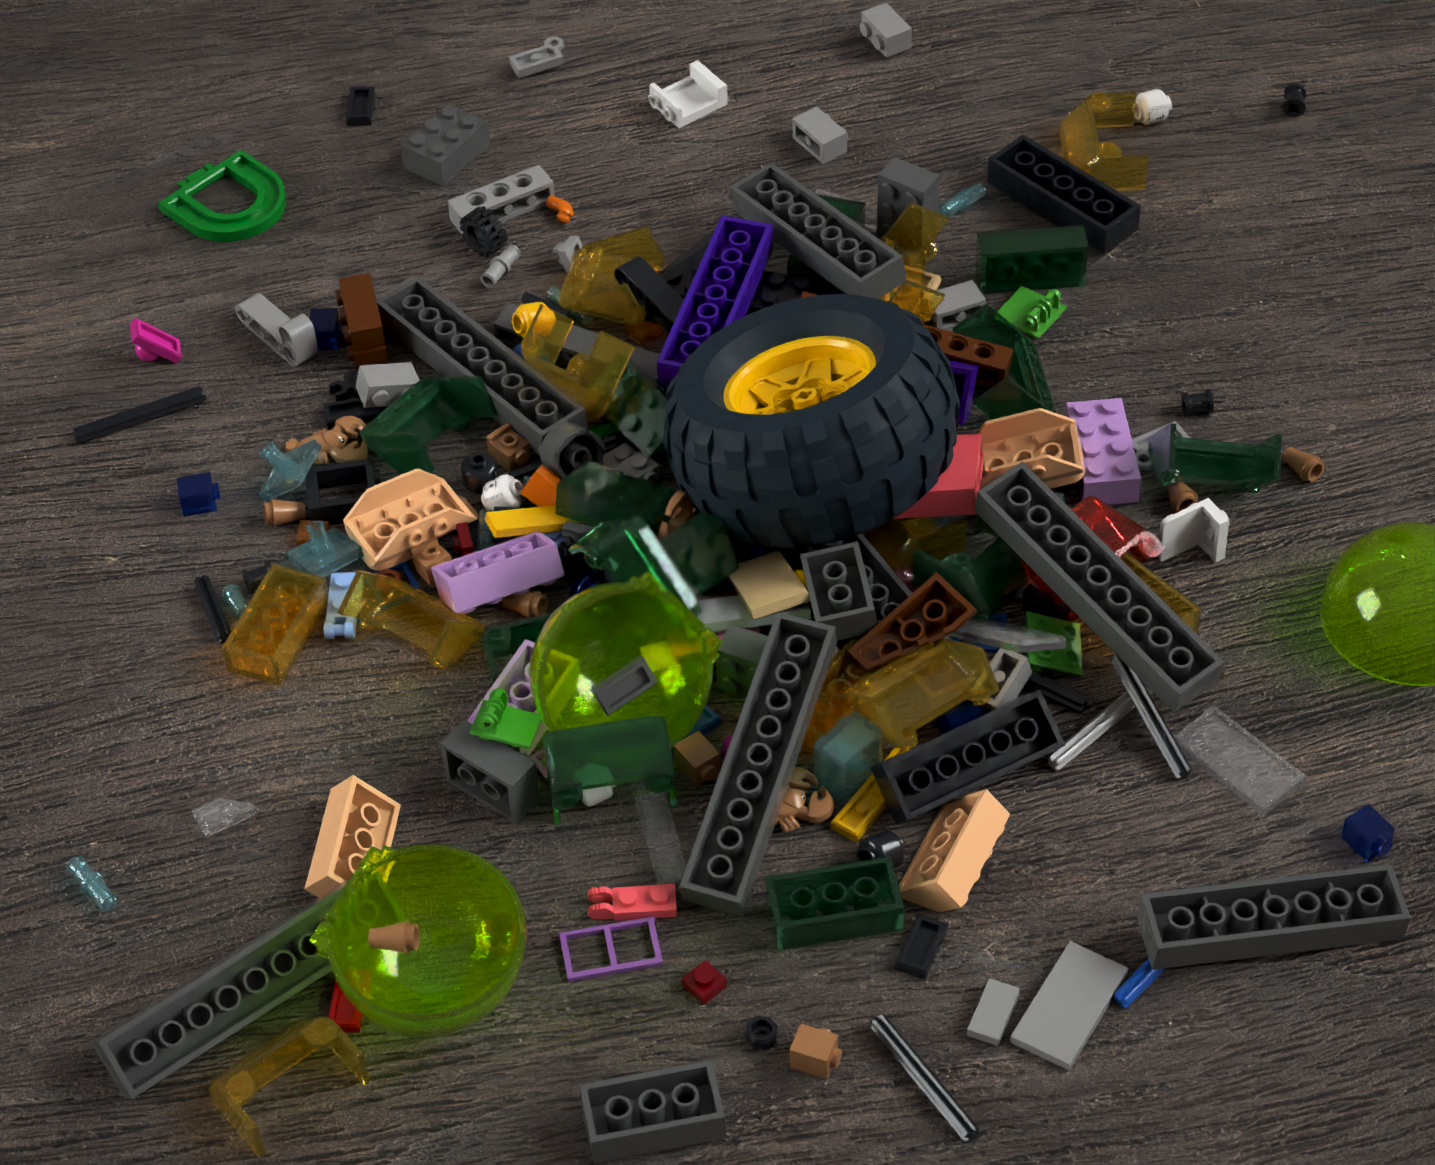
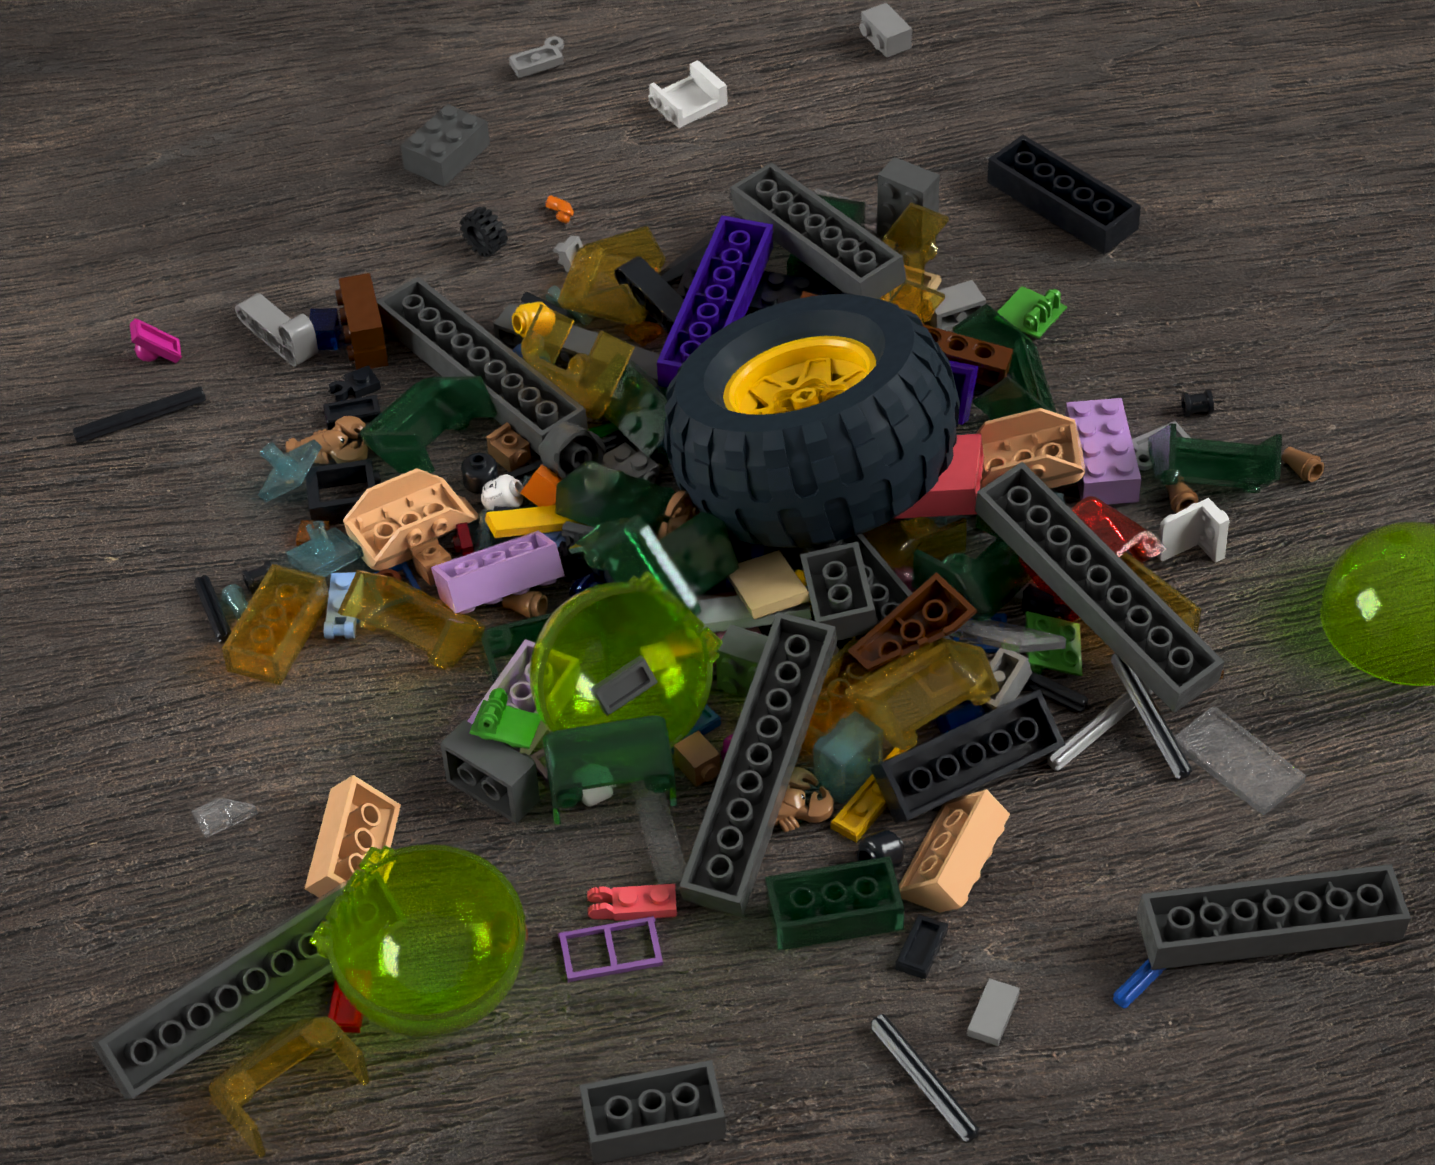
(91, 883): clear light blue pin -> none
(198, 494): clear blue brick -> none
(228, 227): green piece -> none
(281, 512): medium nougat cone -> none
(360, 106): black tile -> none
(384, 383): light grey brick -> none
(396, 937): medium nougat cone -> none
(500, 265): light grey pin -> none
(505, 197): light grey brick -> none
(704, 982): dark red plate -> none
(761, 1032): black tile -> none
(815, 1051): medium nougat brick -> none
(819, 135): light grey brick -> none
(962, 199): clear light blue axle -> none
(1031, 259): clear green brick -> none
(1069, 1005): light grey tile -> none
(1103, 160): clear yellow windscreen -> none
(1152, 106): white head -> none
(1294, 100): black bush -> none
(1368, 833): clear blue brick -> none

